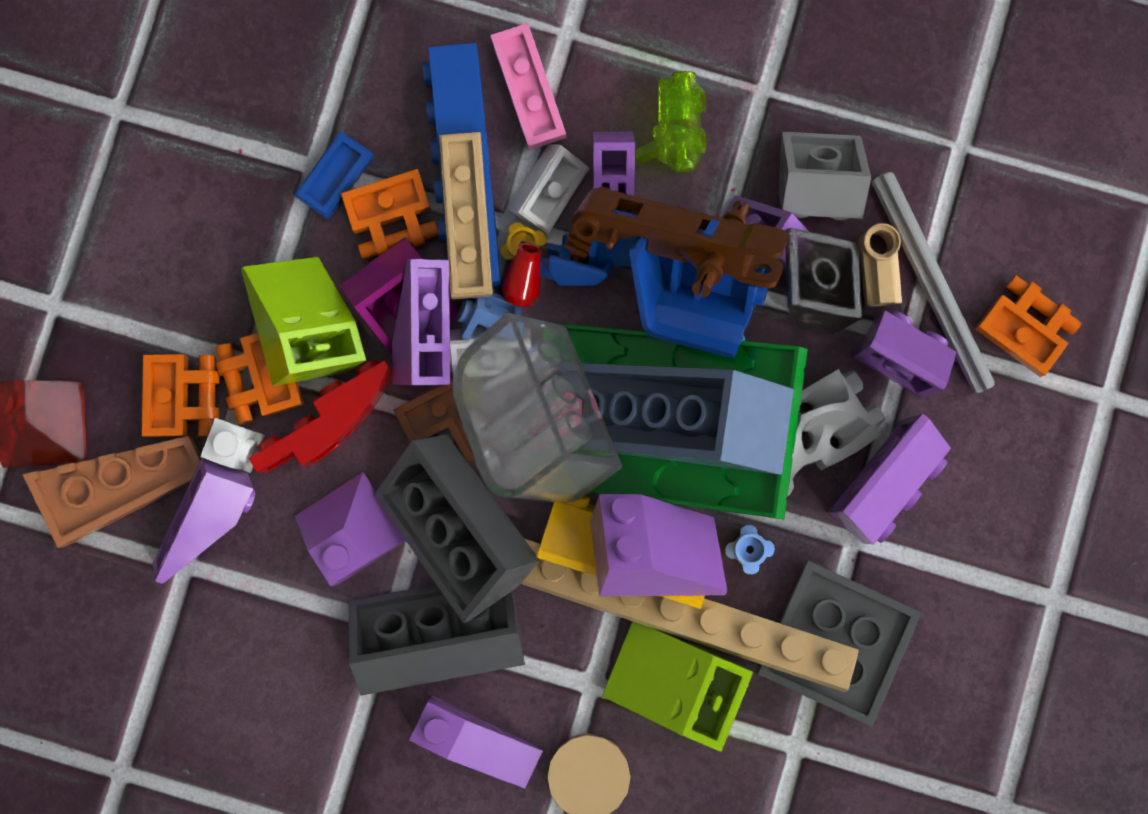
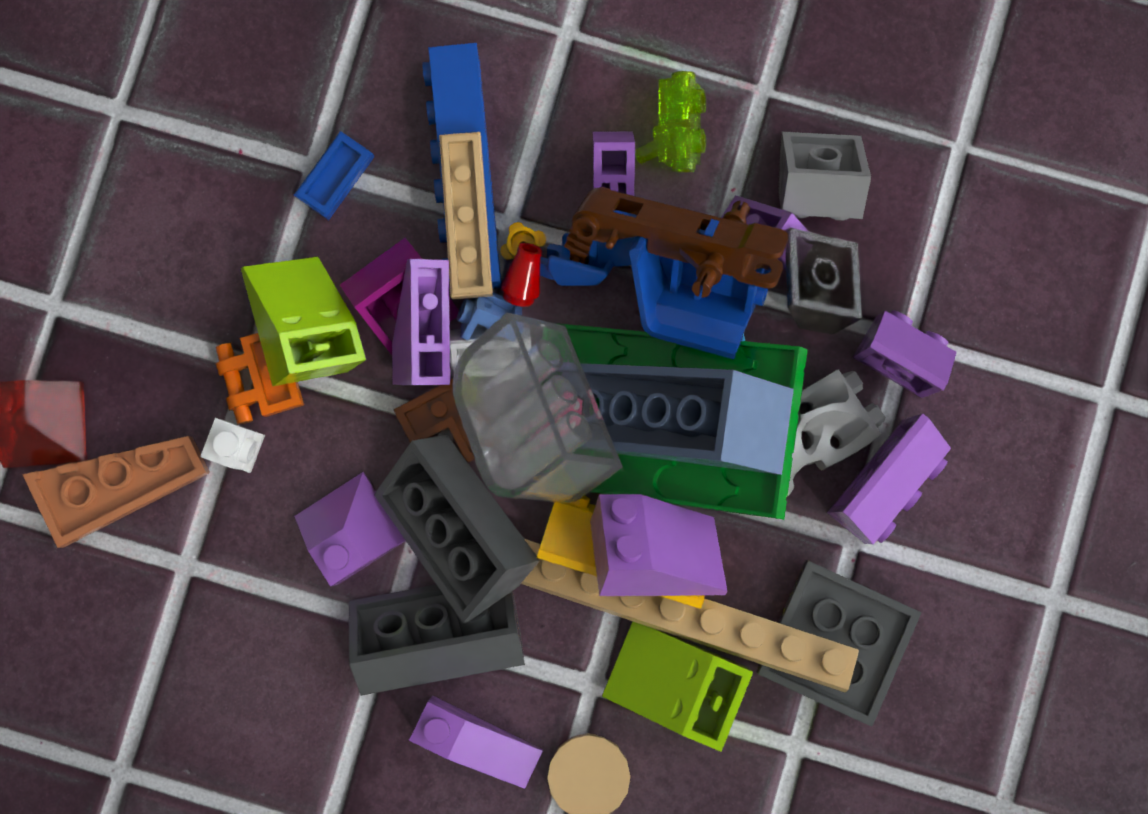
(166, 395): orange plate -> none
(204, 515): medium lavender slope -> none
(341, 413): red slope -> none
(386, 203): orange plate -> none
(528, 86): bright pink plate -> none
(548, 188): white slope -> none
(749, 537): light blue plate -> none
(880, 271): tan piece -> none
(933, 283): light grey axle -> none
(1021, 334): orange plate -> none

